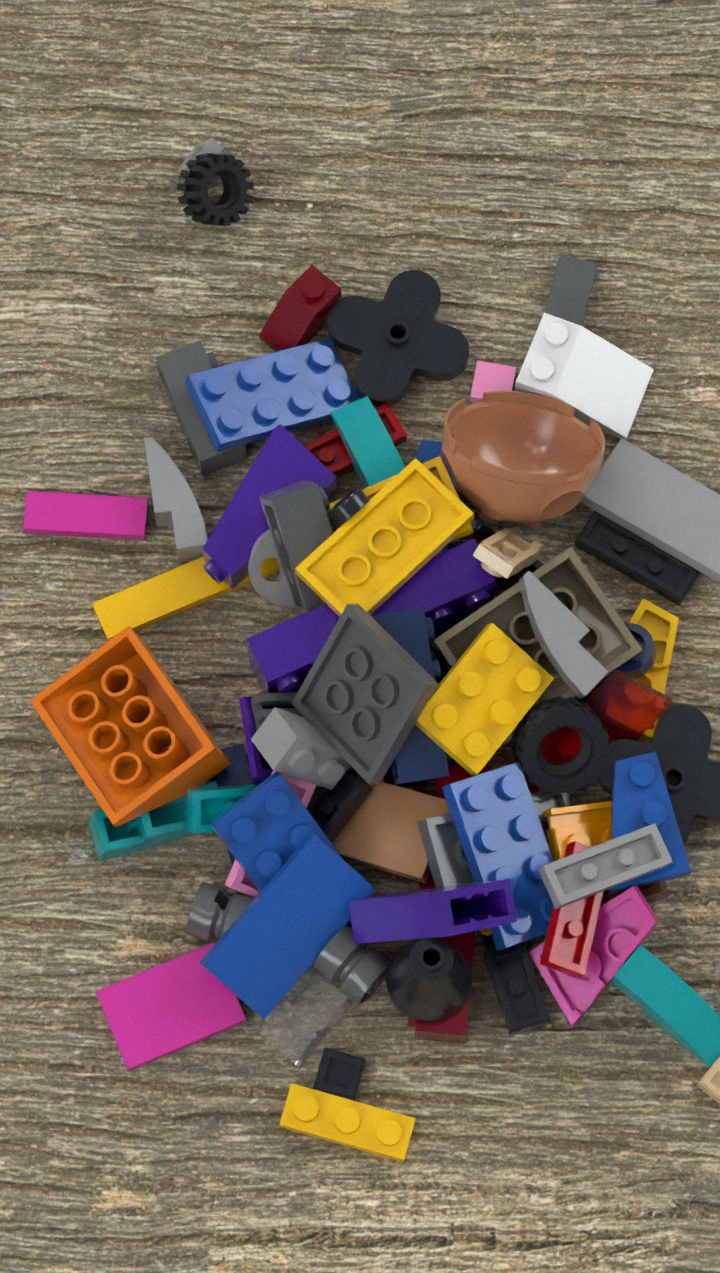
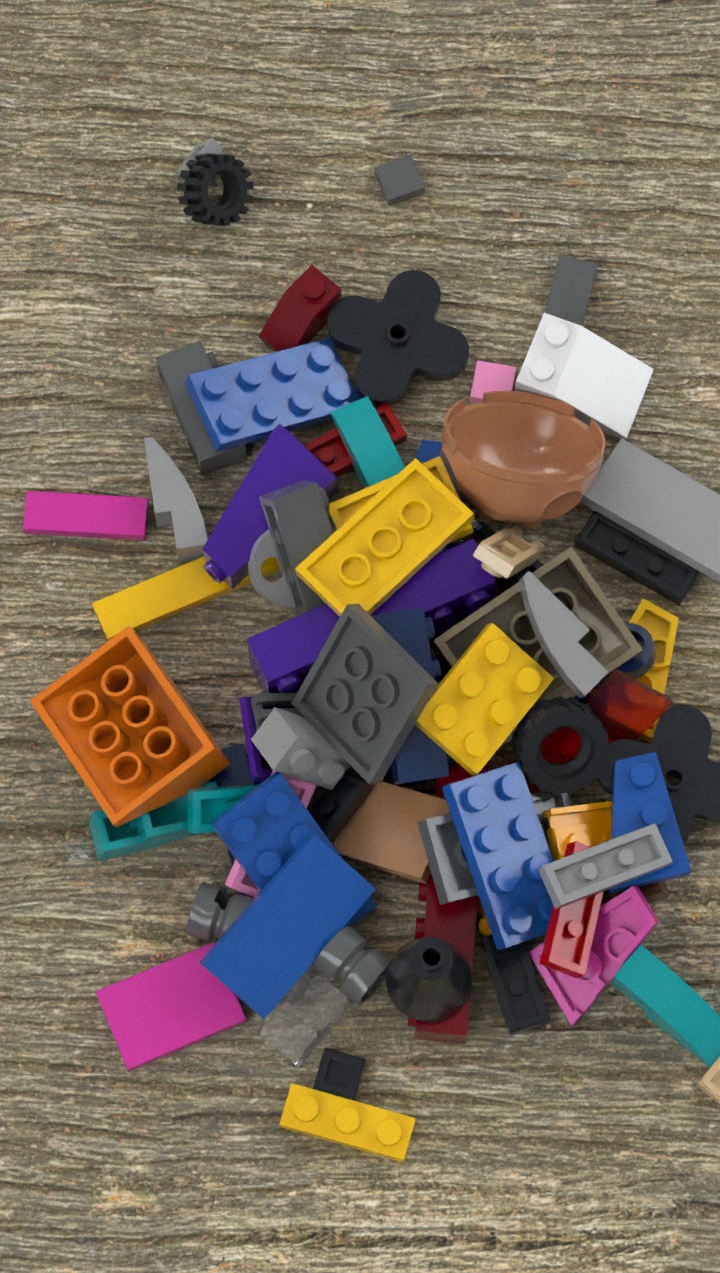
(348, 506): black tile -> none
(399, 180): none -> dark grey tile
(432, 912): dark purple slope -> none

